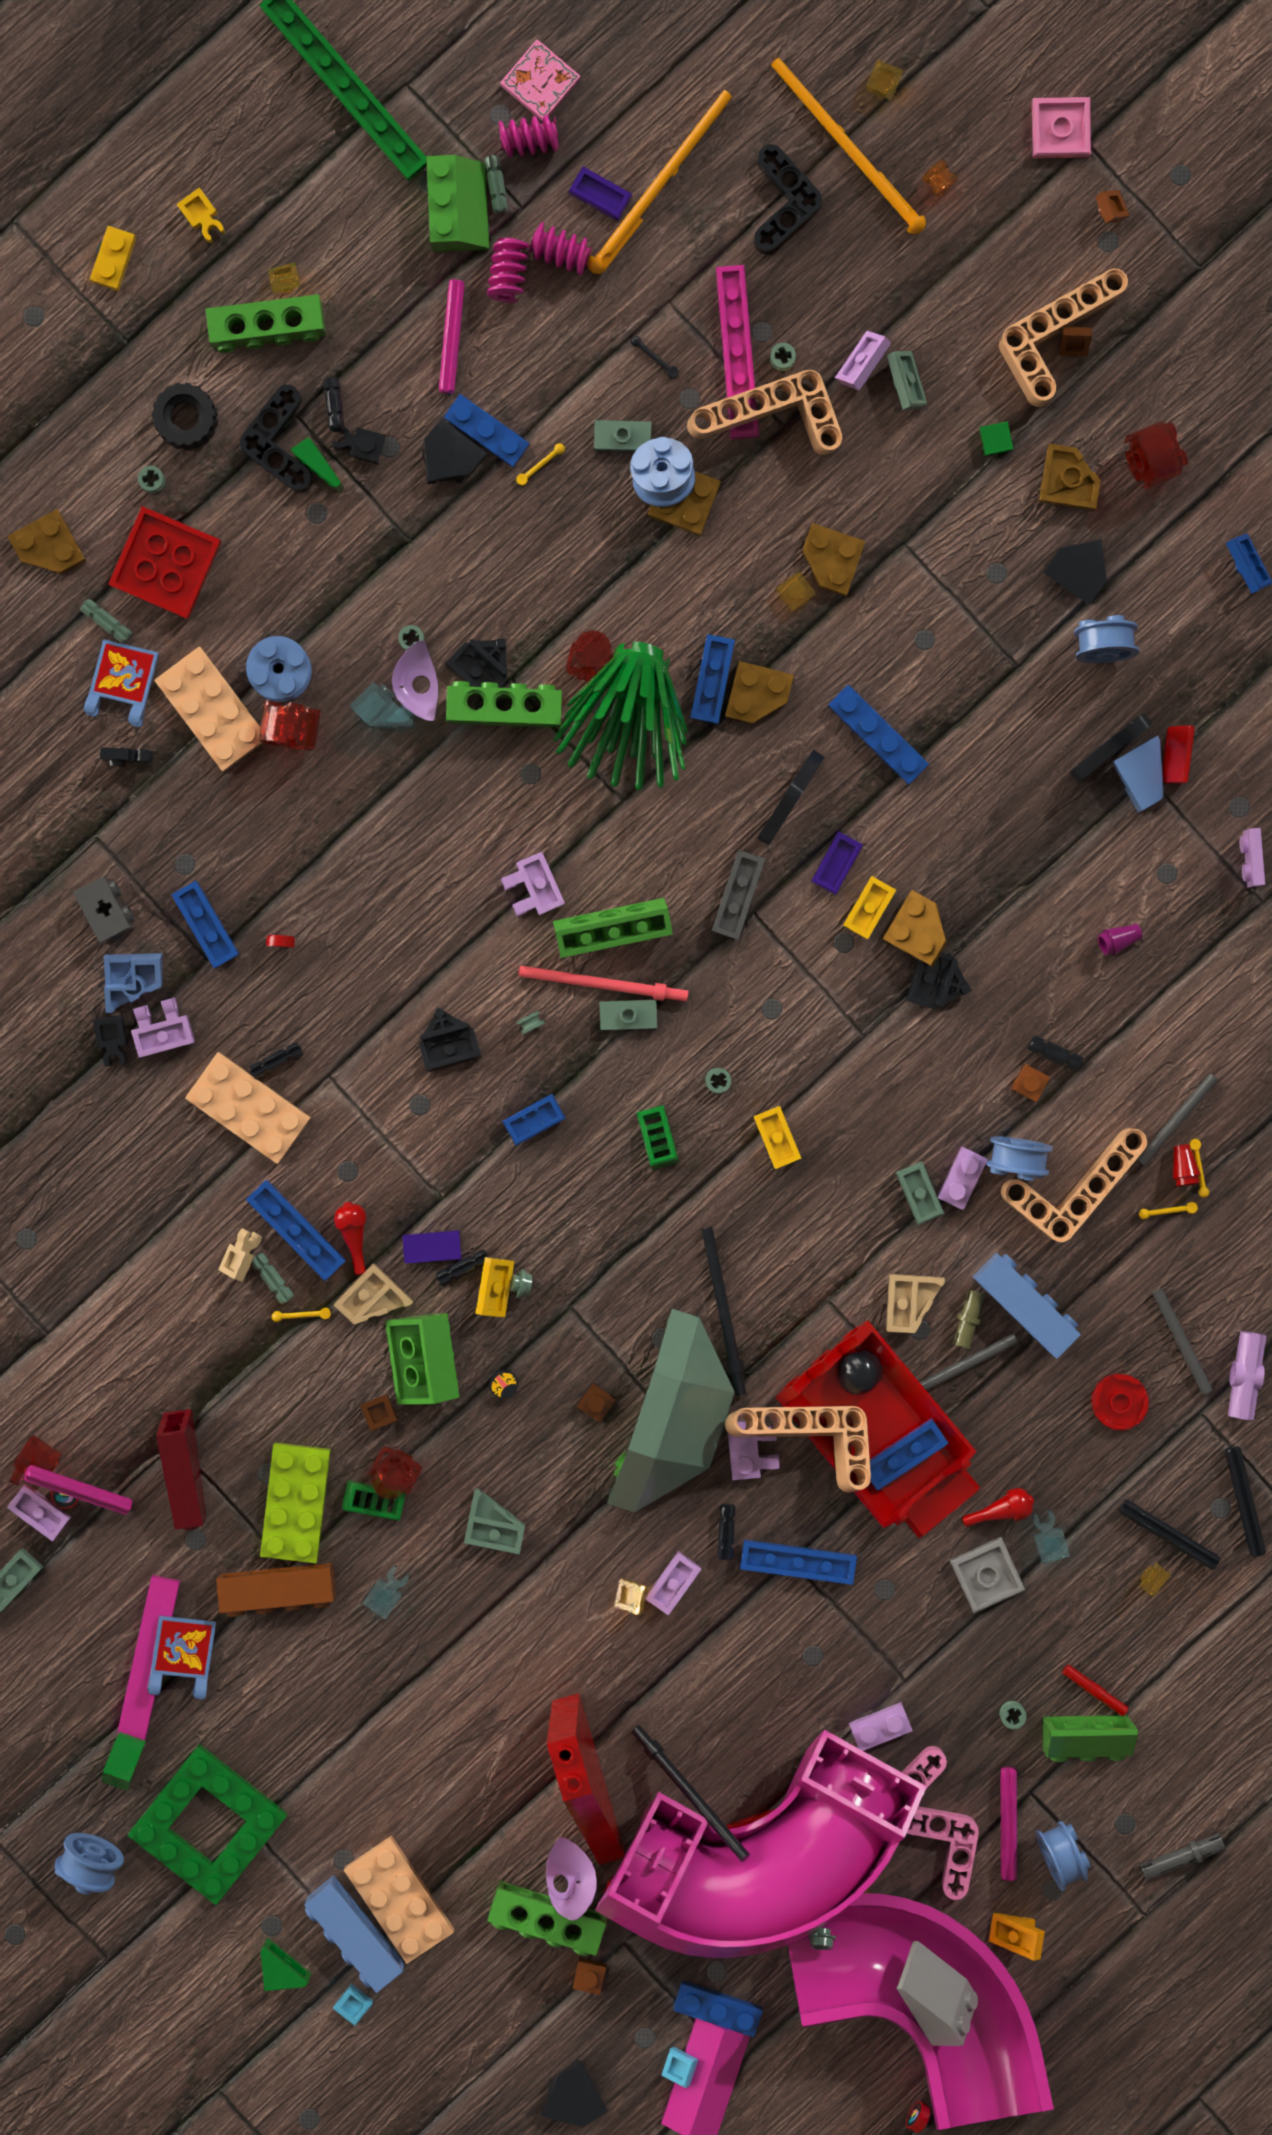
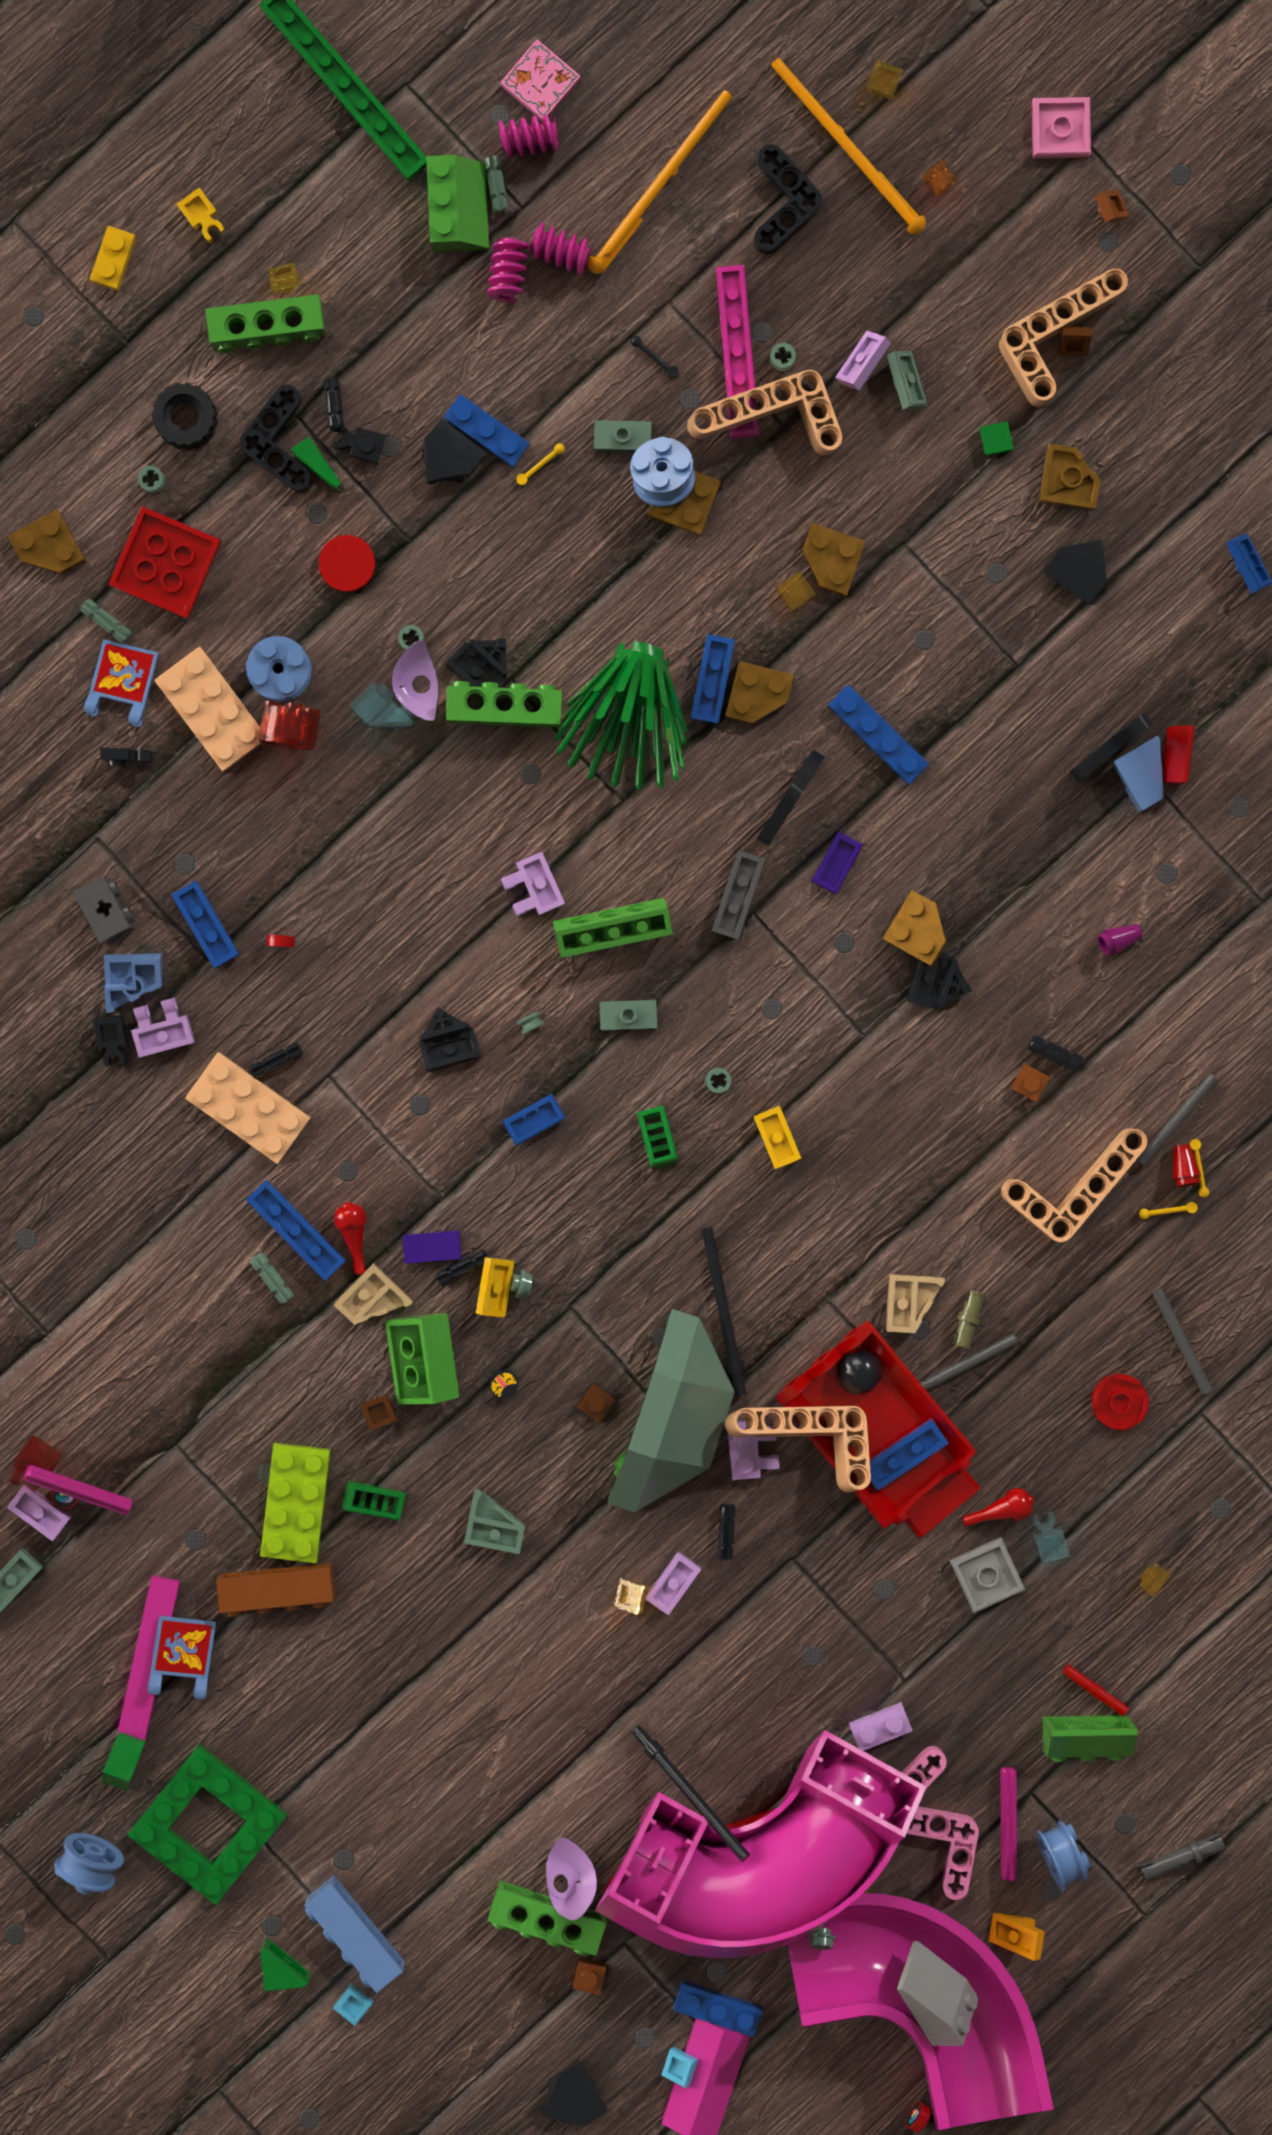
(181, 1469): dark red slope -> none
(237, 1257): tan plate -> none
(325, 1313): yellow hinge -> none
(347, 563): none -> red tile
(384, 1594): clear light blue plate -> none
(394, 1473): clear red piece -> none
(399, 1899): light nougat plate -> none
(451, 336): dark pink axle -> none
(582, 1778): red slope -> none
(592, 654): clear red piece -> none
(600, 193): dark purple tile -> none
(658, 992): coral bar -> none
(798, 1561): blue plate -> none
(869, 907): yellow plate -> none
(919, 1193): sand green plate -> none
(962, 1178): lavender plate -> none
(1004, 1714): sand green bush -> none
(1019, 1156): medium blue wheel -> none
(1026, 1305): medium blue brick -> none
(1106, 640): medium blue wheel -> none
(1155, 454): clear red brick -> none
(1169, 1534): black axle -> none
(1245, 1501): black axle -> none
(1247, 1375): lavender piece -> none
(1254, 867): lavender plate -> none

